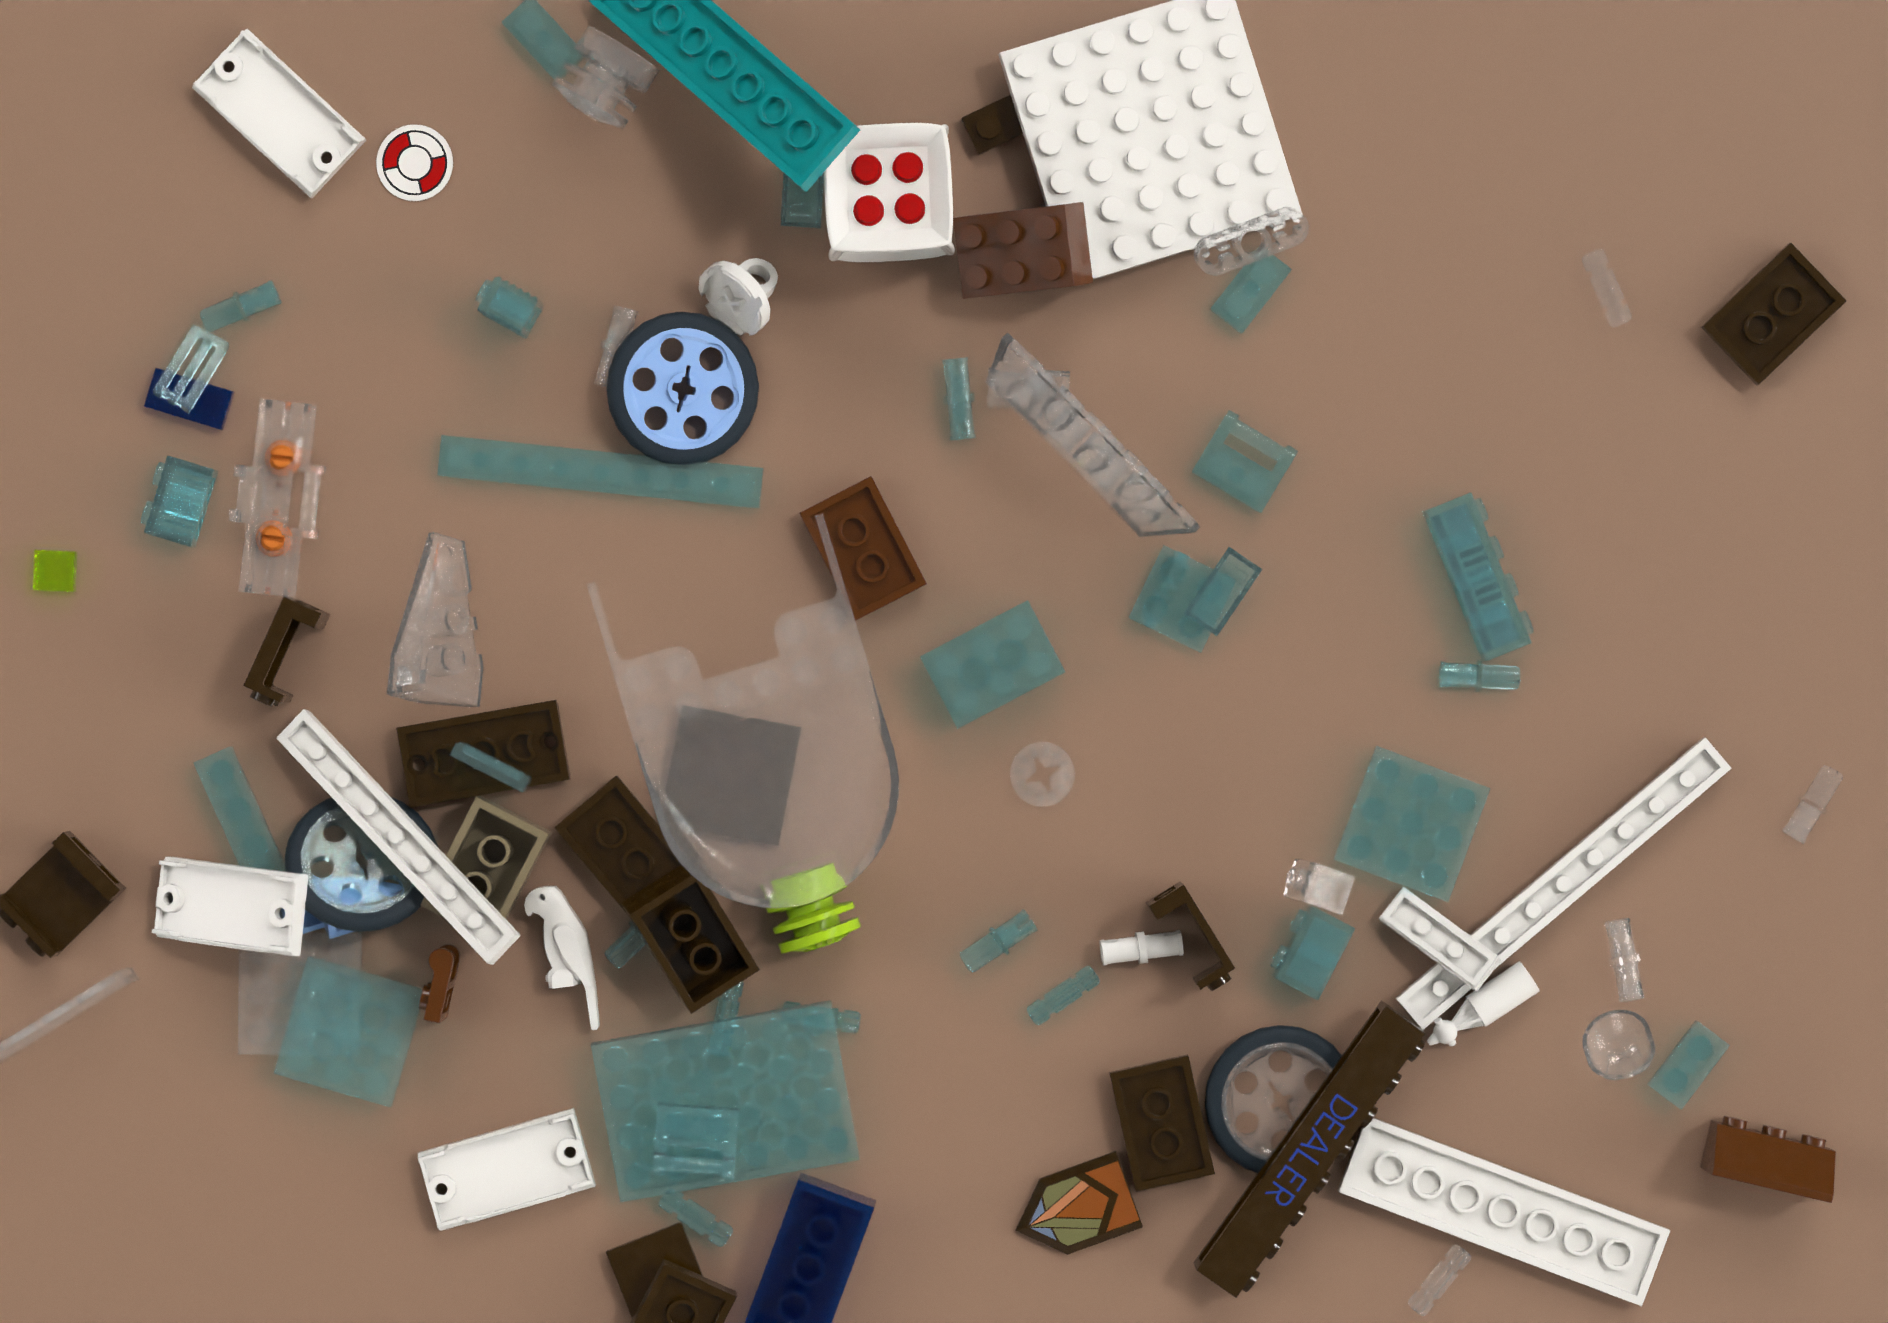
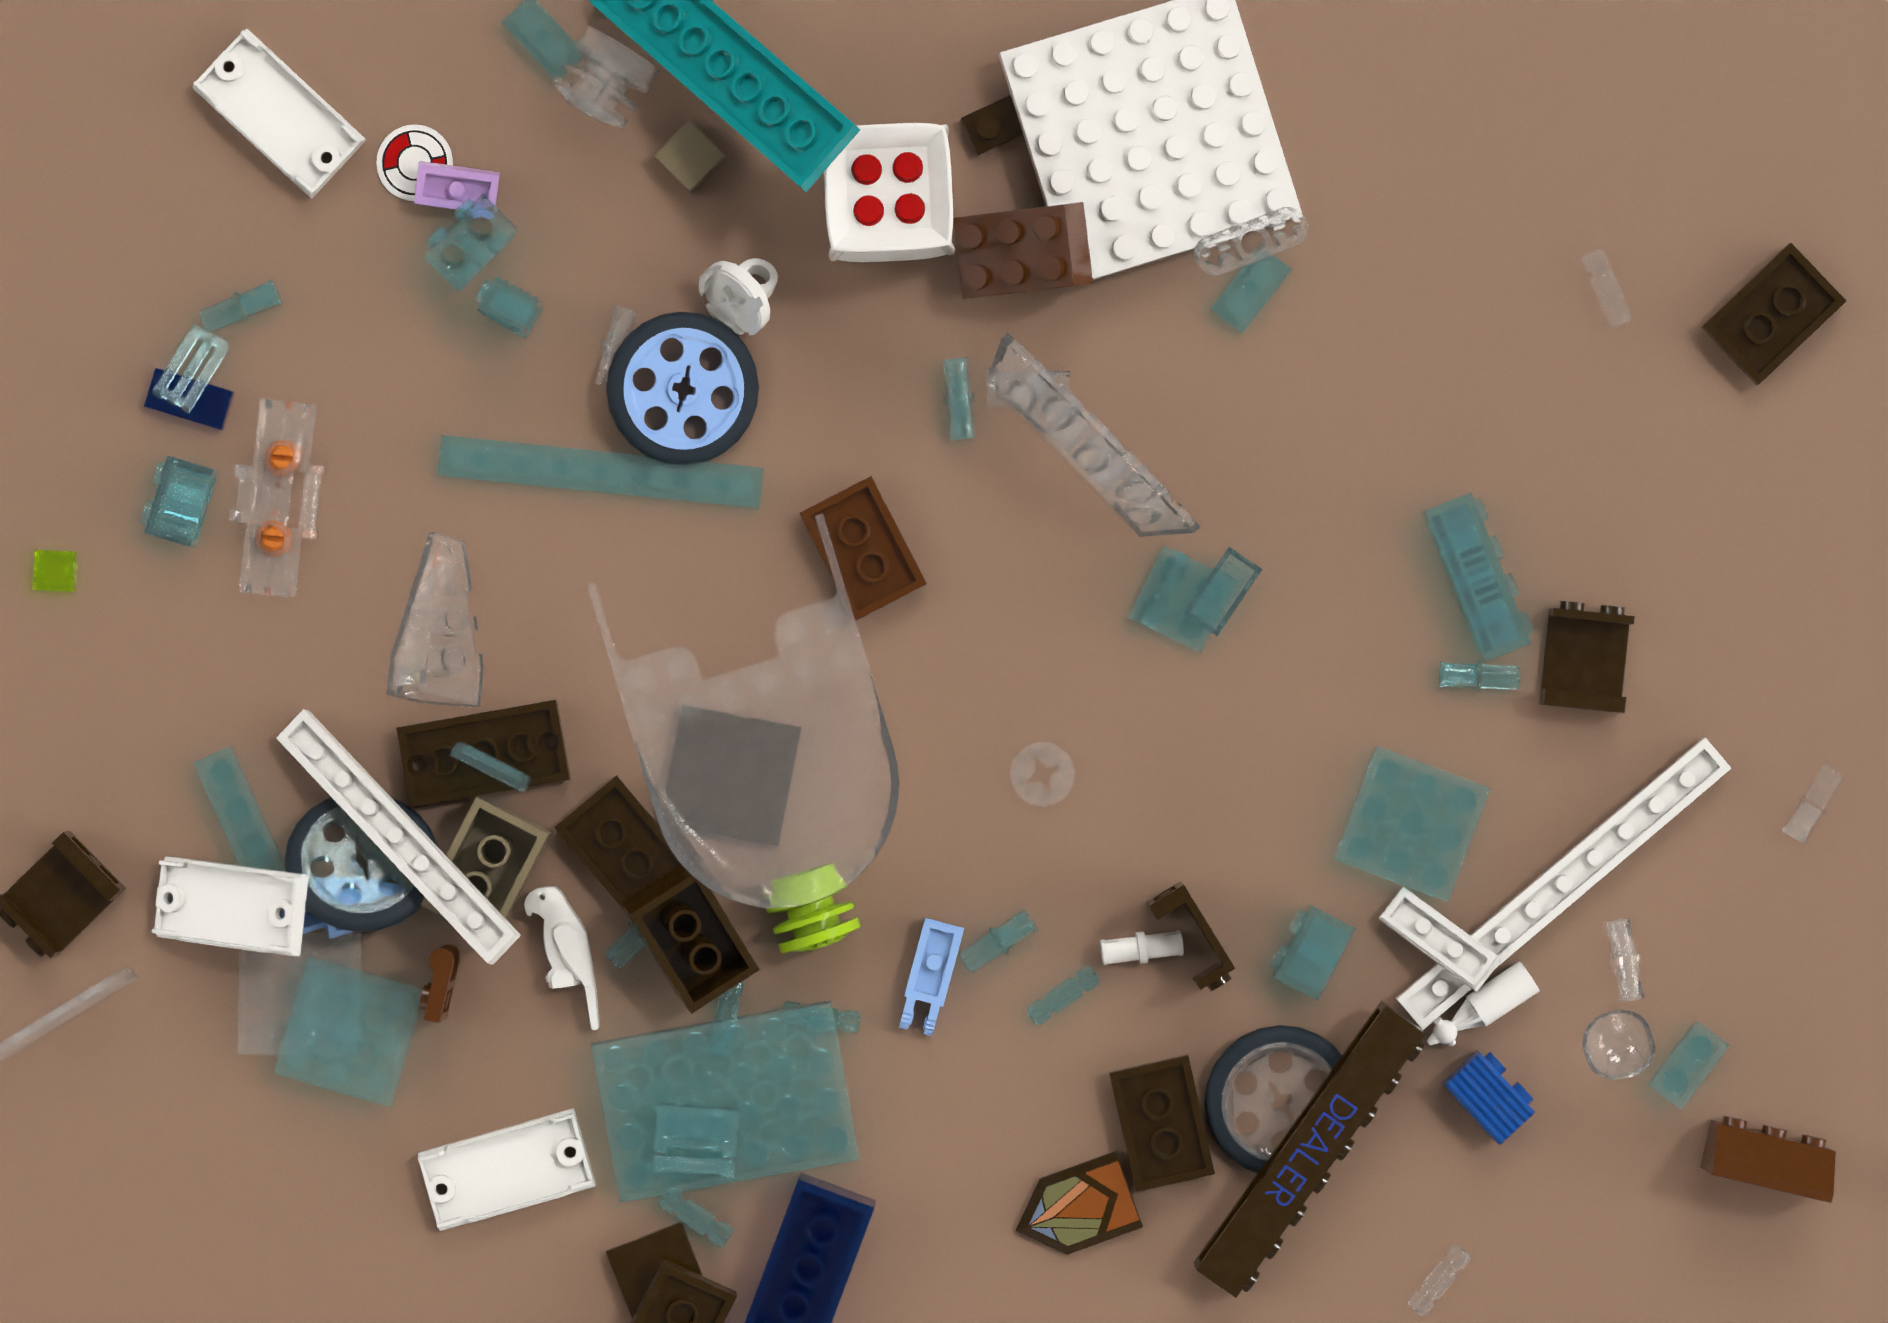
(275, 646): dark brown panel -> none
(451, 185): none -> lavender plate
(478, 248): none -> clear light blue brick
(690, 156): none -> dark tan piece
(801, 207): clear light blue tile -> none
(931, 971): none -> light blue hinge
(992, 664): clear light blue brick -> none
(1237, 473): clear light blue plate -> none
(1318, 885): clear bracket -> none
(1489, 1096): none -> blue brick
(1504, 1210): white plate -> none
(1585, 658): none -> dark brown panel

